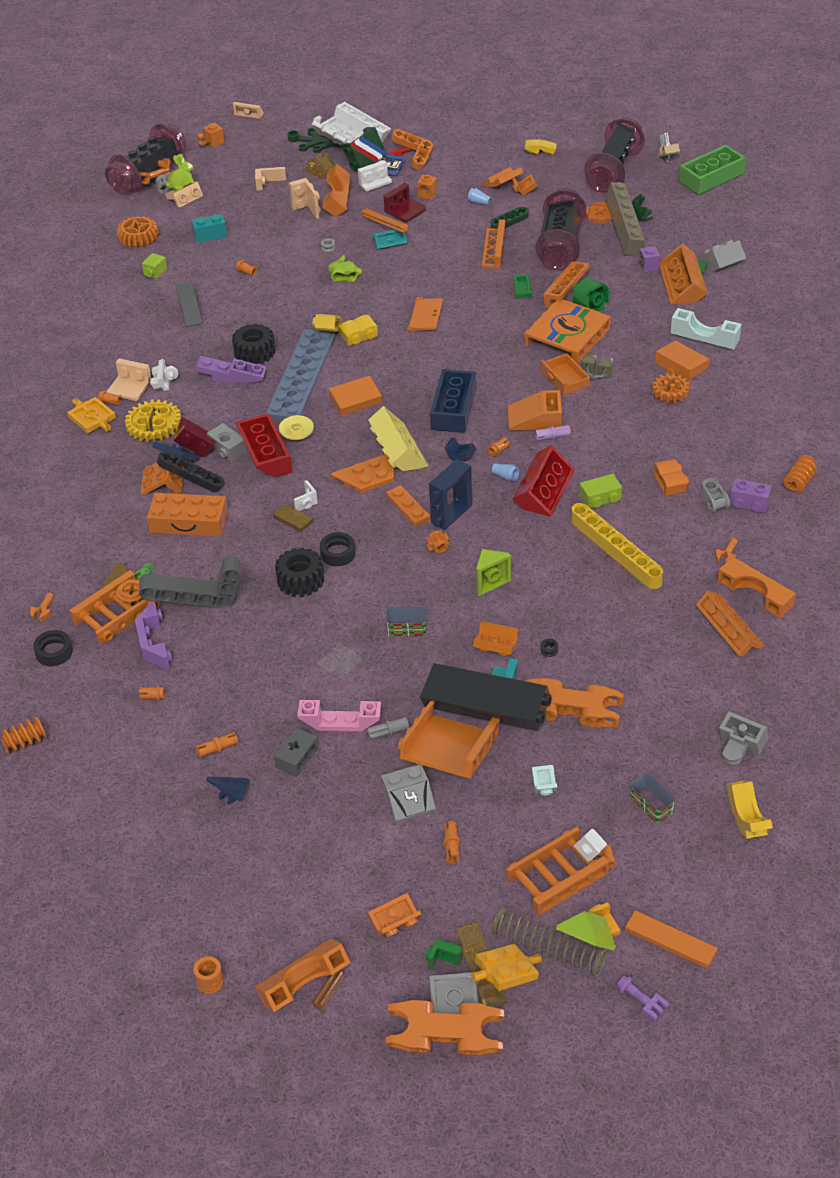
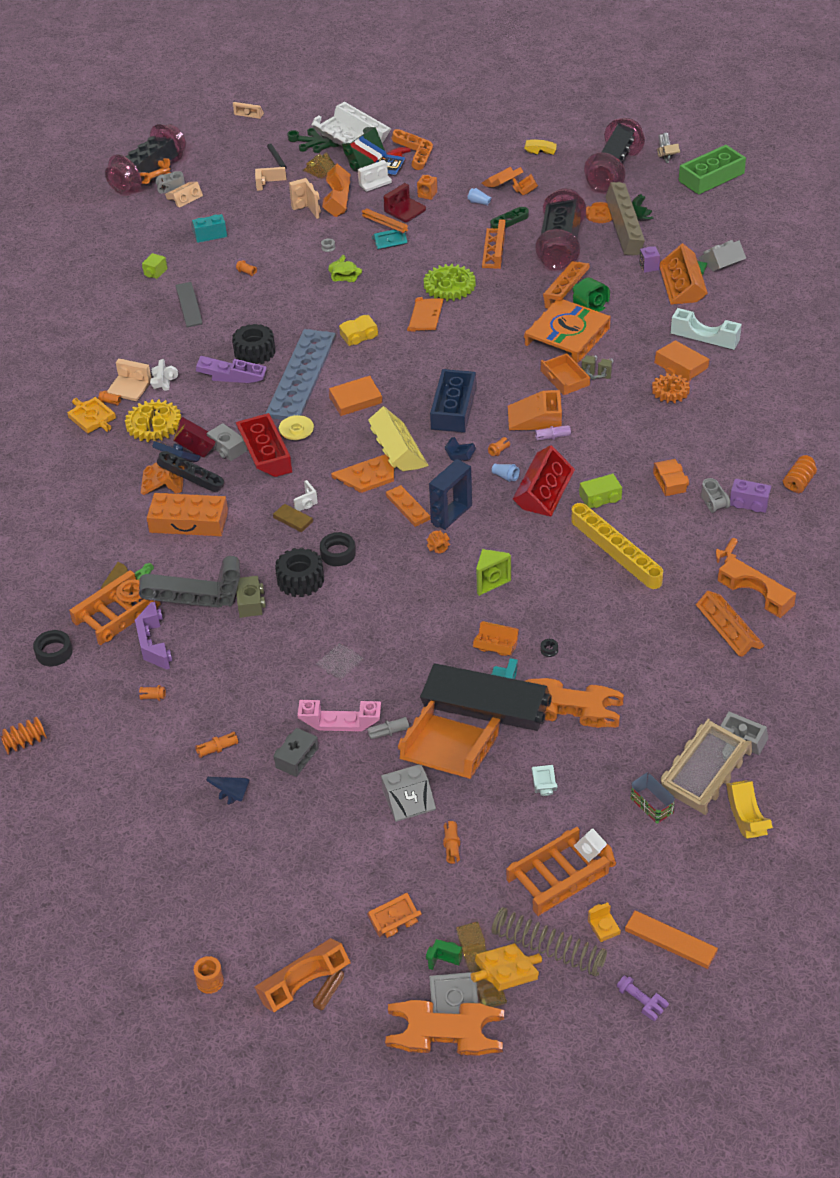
(42, 608): orange bar -> none
(137, 231): orange gear -> none
(180, 176): lime animal -> none
(212, 135): orange brick -> none
(249, 597): none -> olive brick
(276, 156): none -> black bar
(326, 322): yellow brick -> none
(406, 614): piece -> none
(449, 282): none -> lime gear
(522, 286): green tile -> none
(589, 928): lime slope -> none
(705, 765): none -> window

